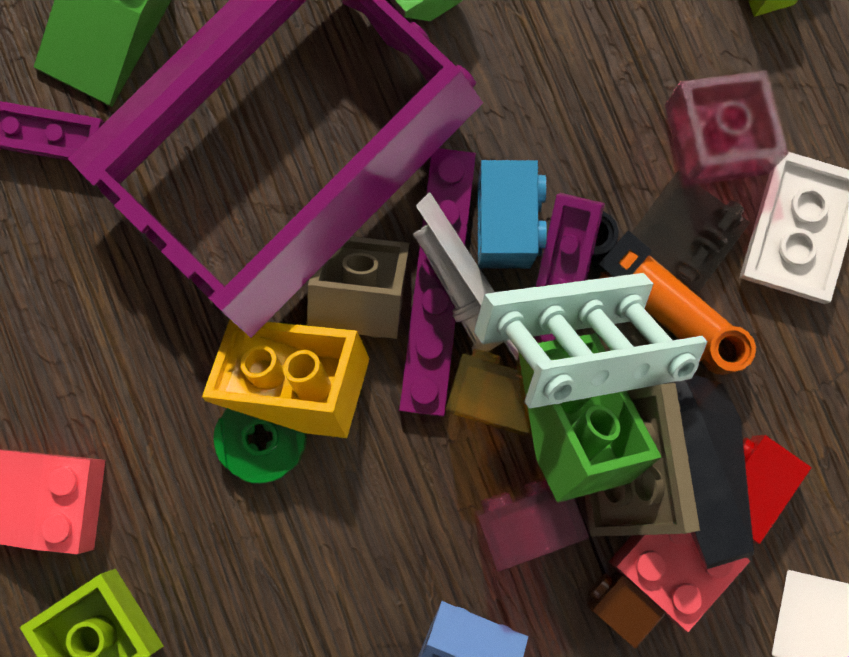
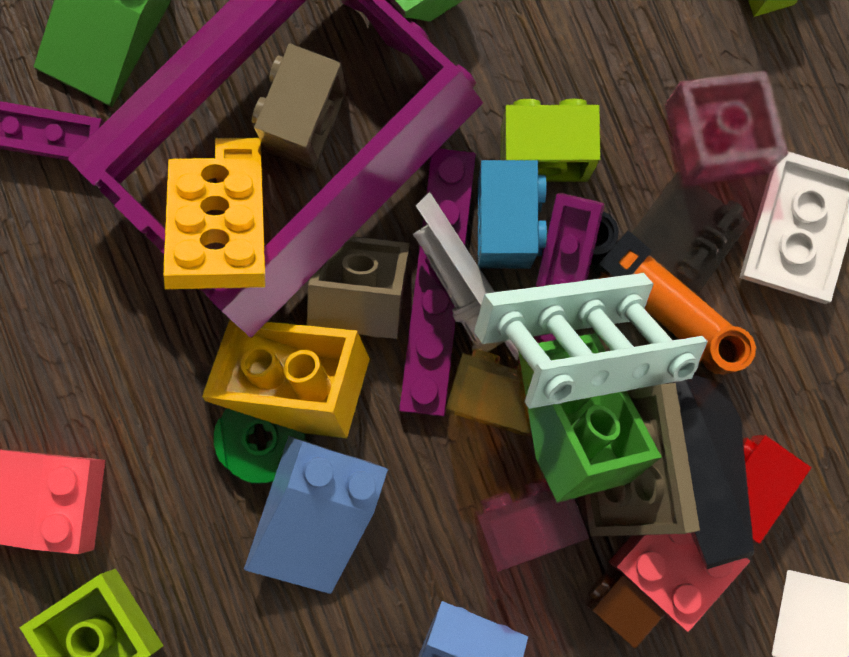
(239, 228): none -> yellow hinge
(300, 105): none -> dark tan brick
(314, 515): none -> medium blue slope
(558, 136): none -> lime brick

